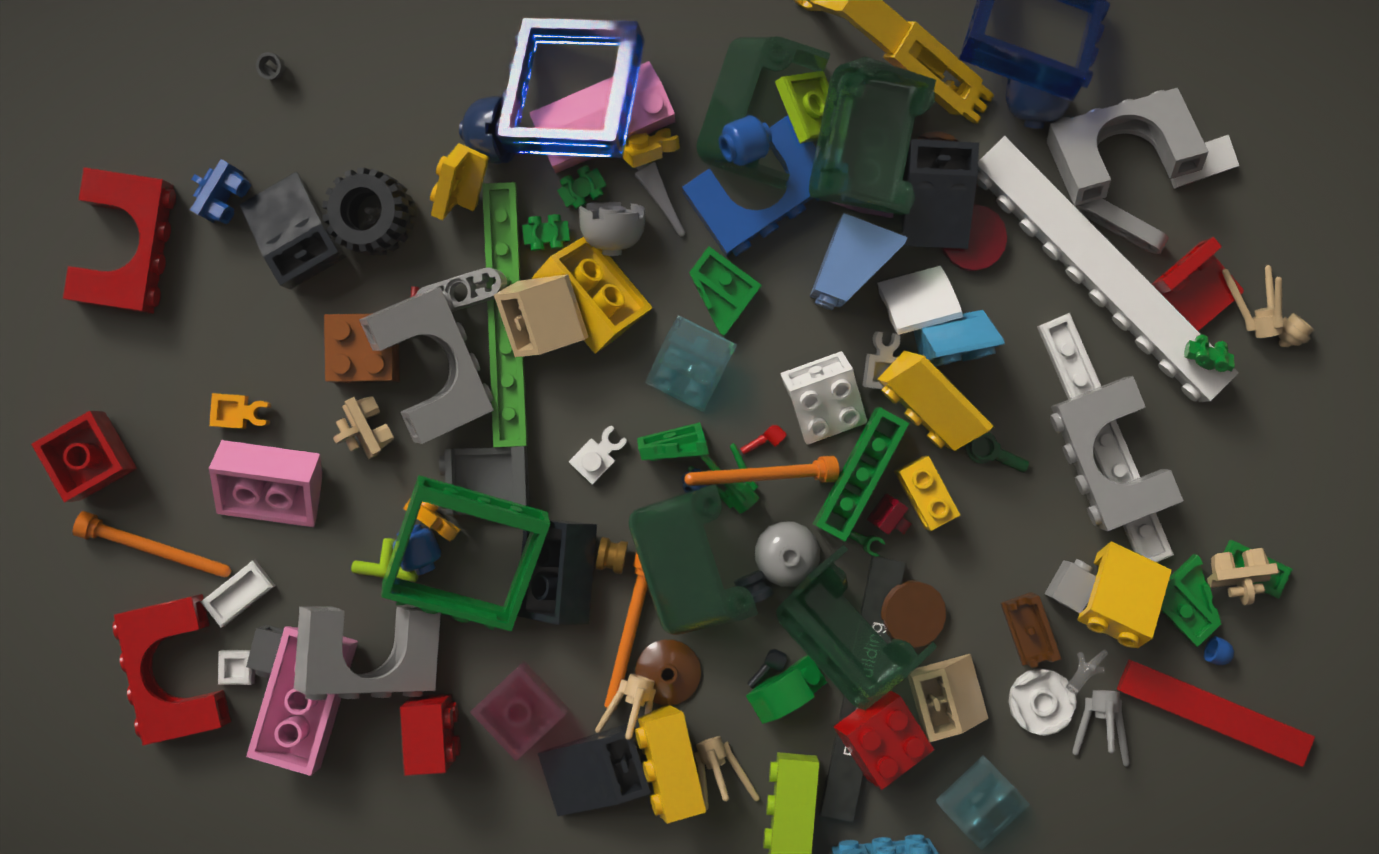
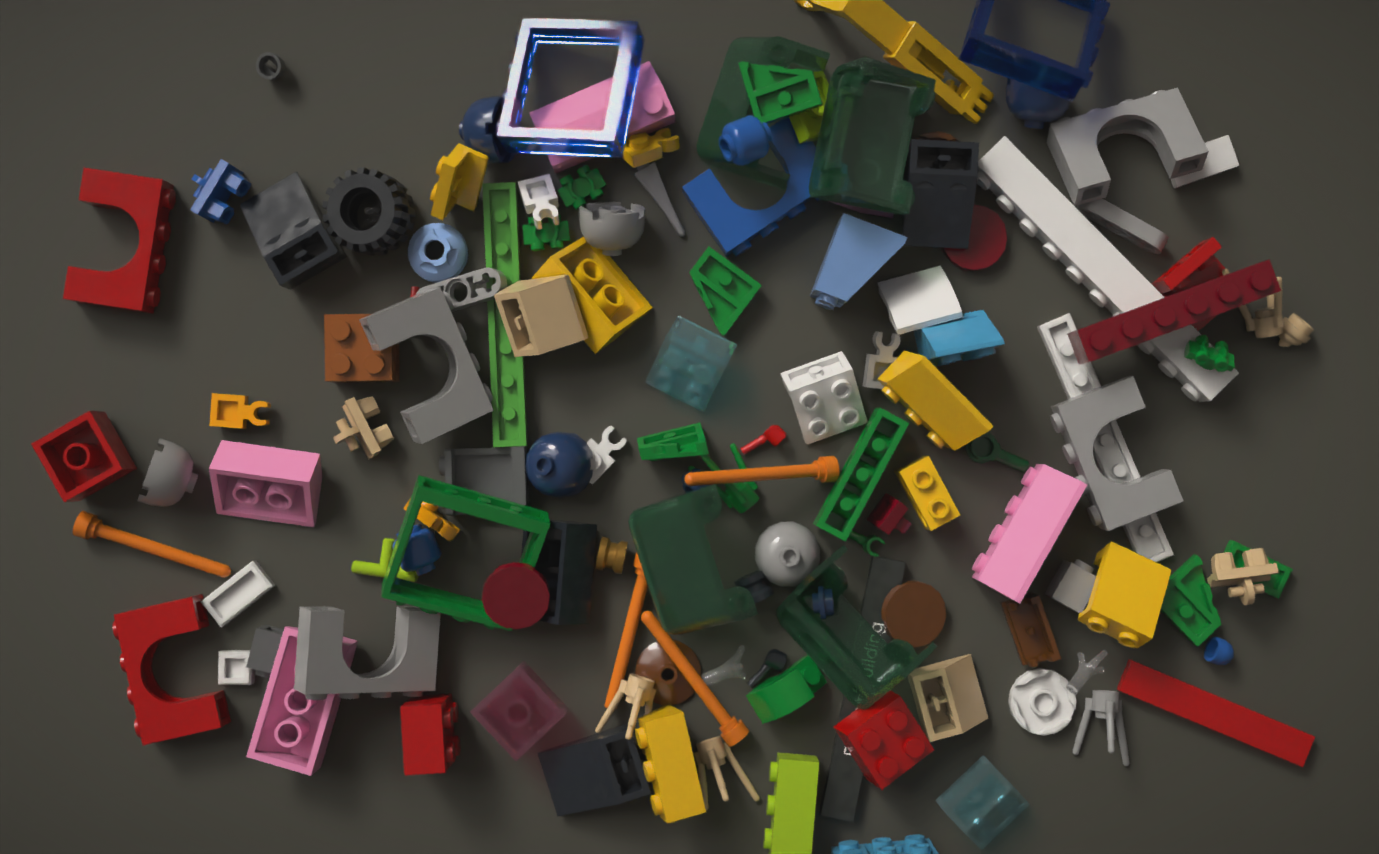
(168, 475): none -> light grey cylinder
(451, 262): none -> light blue piece
(515, 595): none -> dark red tile
(539, 198): none -> white plate
(559, 464): none -> dark blue cylinder
(727, 670): none -> clear bar
(731, 728): none -> orange piece
(779, 91): none -> green wing
(823, 602): none -> dark blue plate
(1028, 531): none -> bright pink slope
(1174, 312): none -> dark red brick

